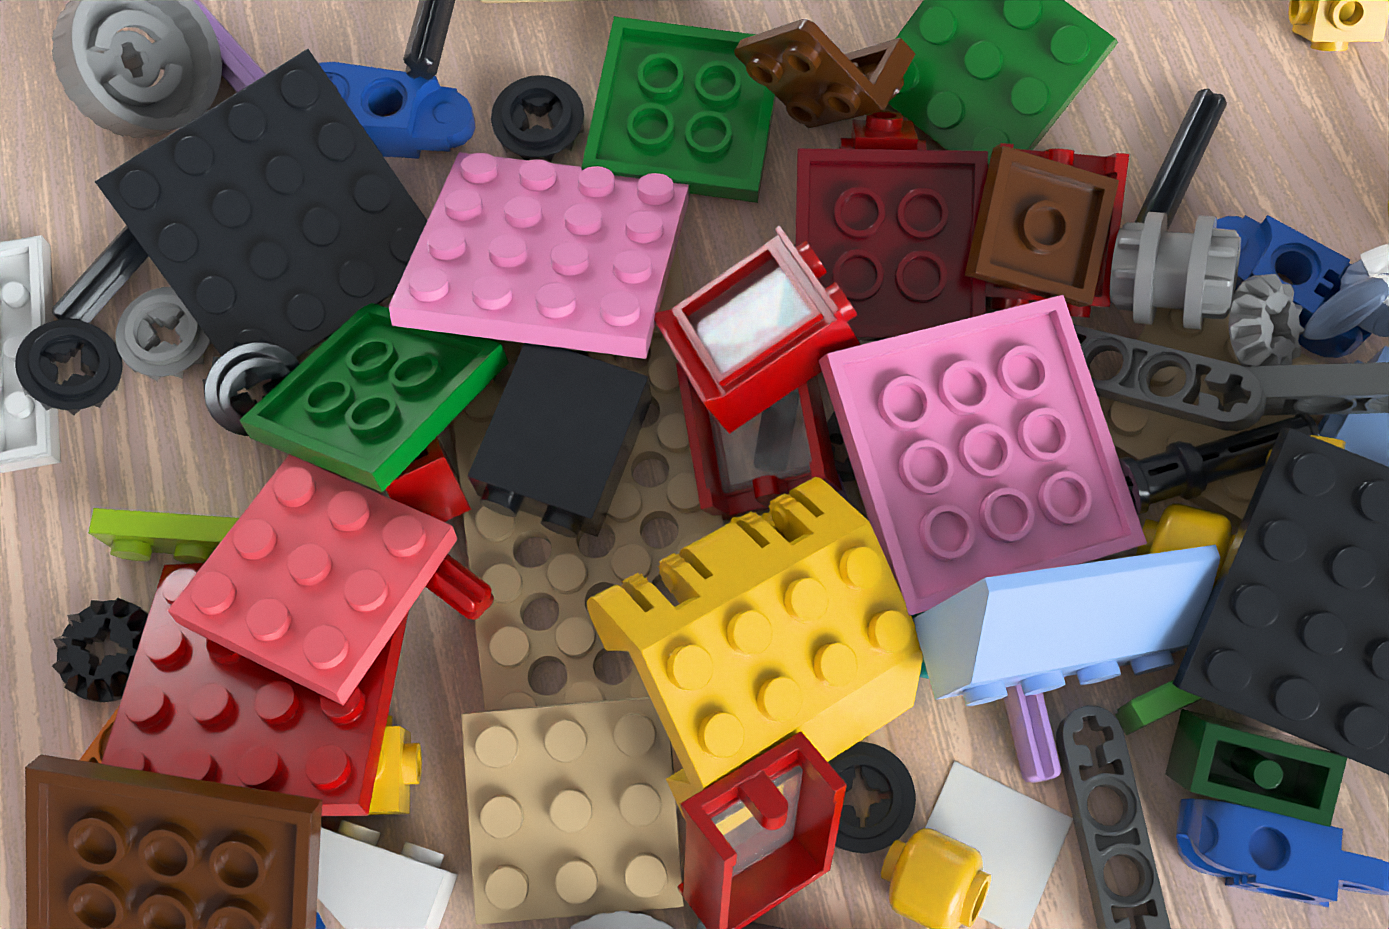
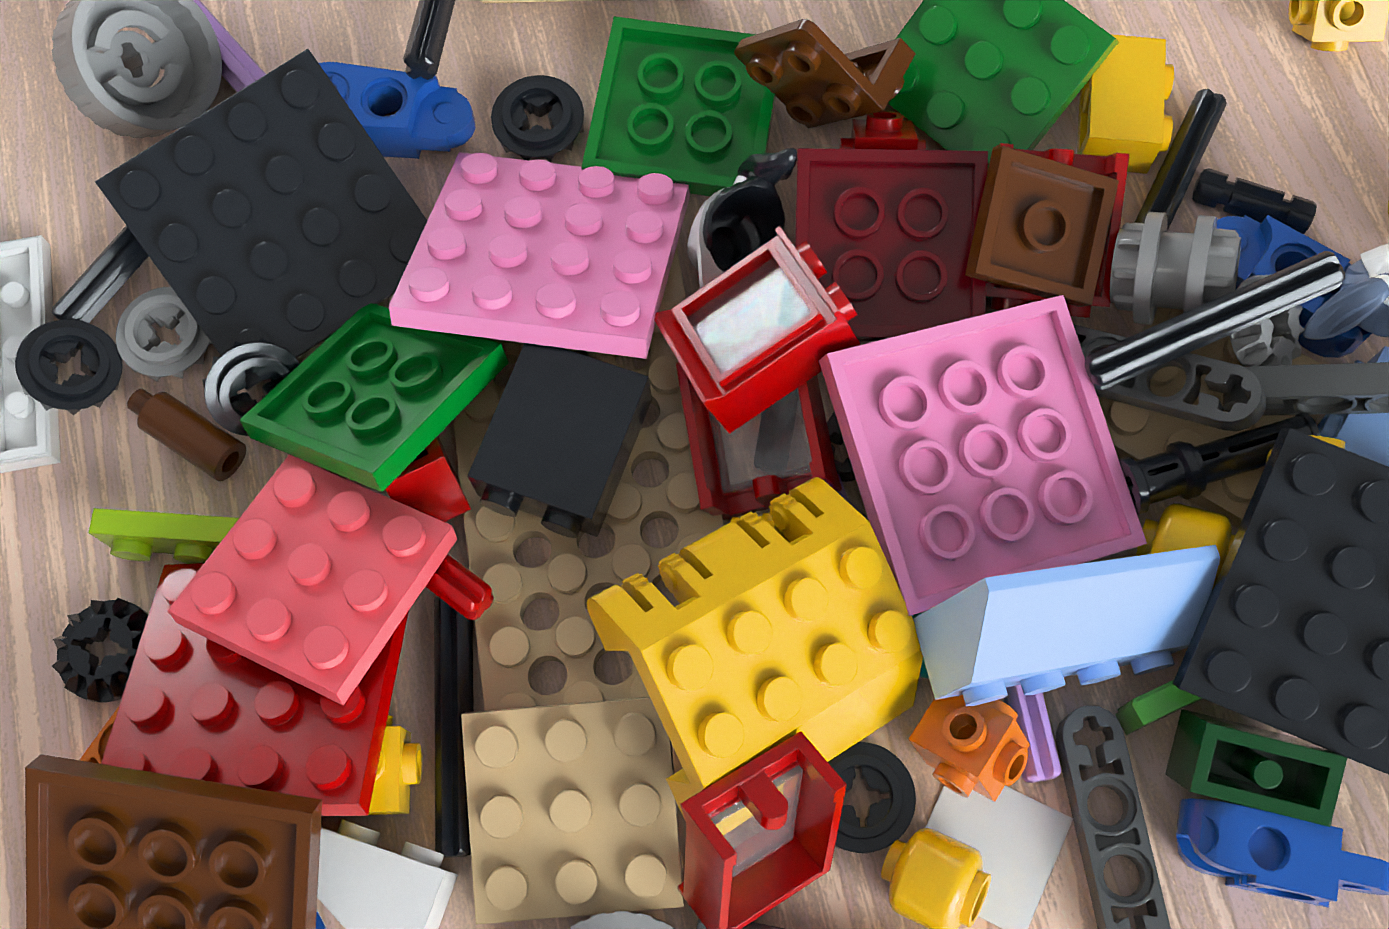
(187, 433): none -> reddish brown cylinder
(451, 698): none -> black axle
(740, 216): none -> black hair
(972, 745): none -> orange brick
(1125, 103): none -> yellow brick
(1215, 320): none -> black axle
(1253, 200): none -> black axle

